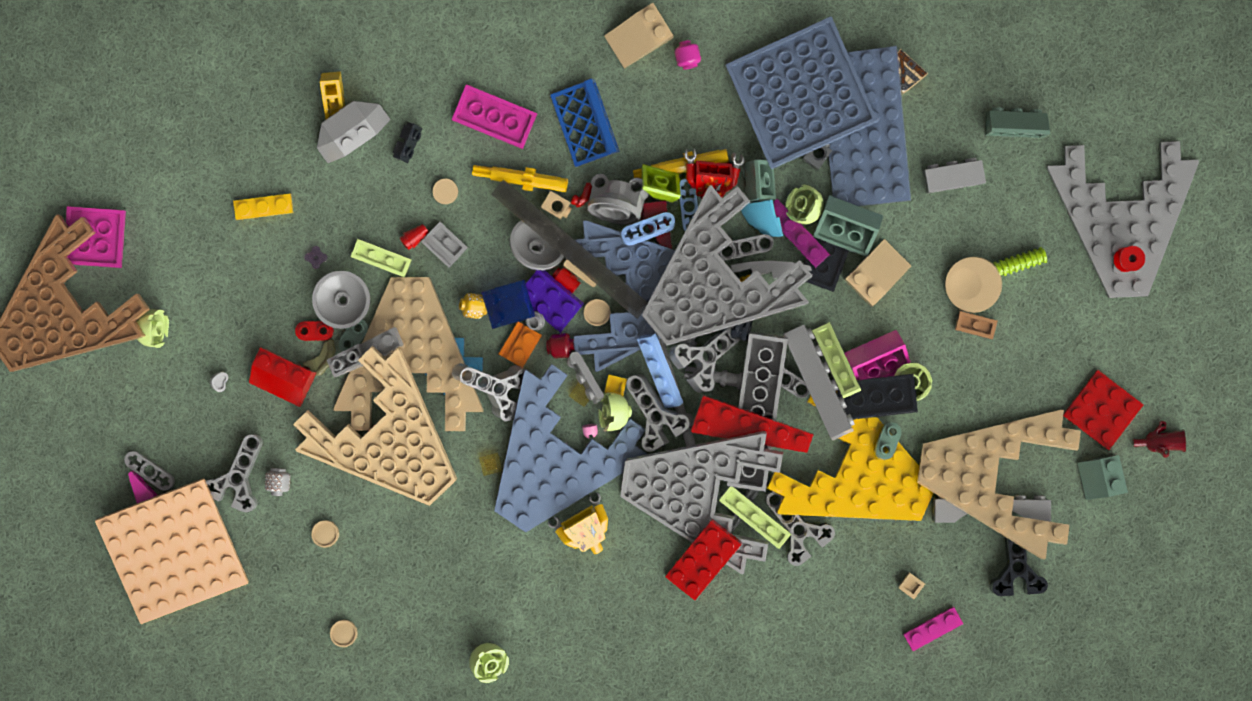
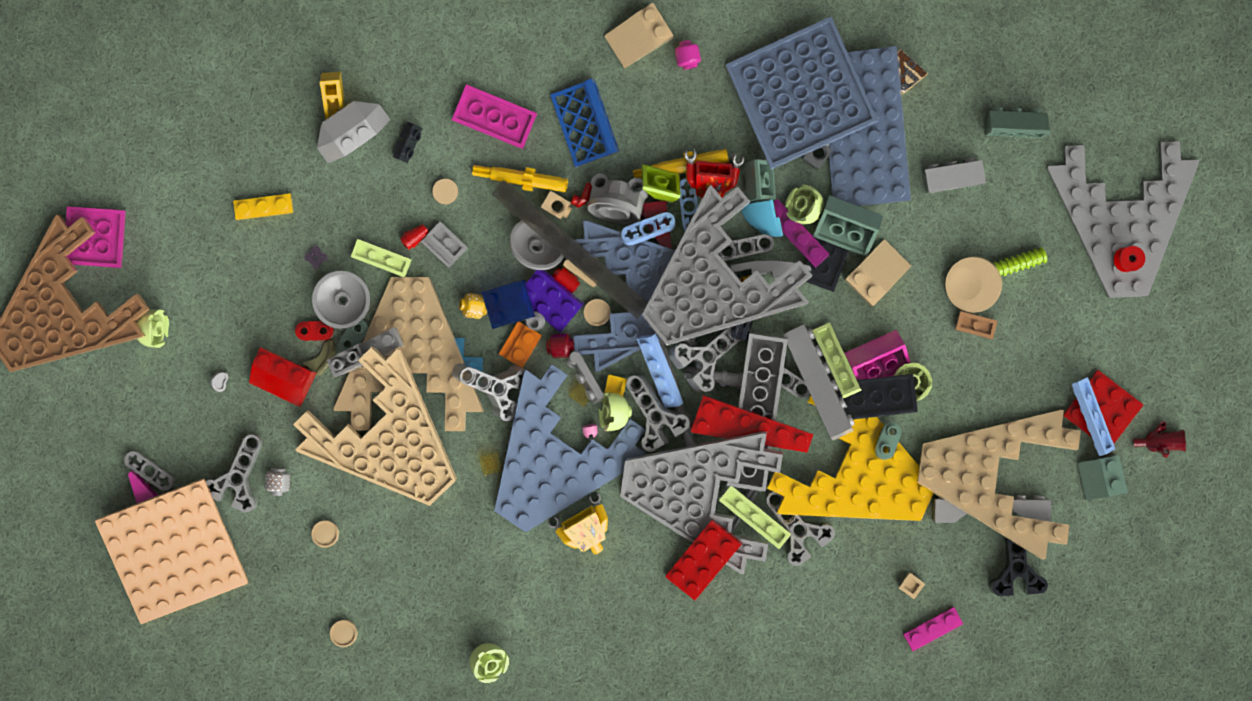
(1093, 416): none -> light blue plate

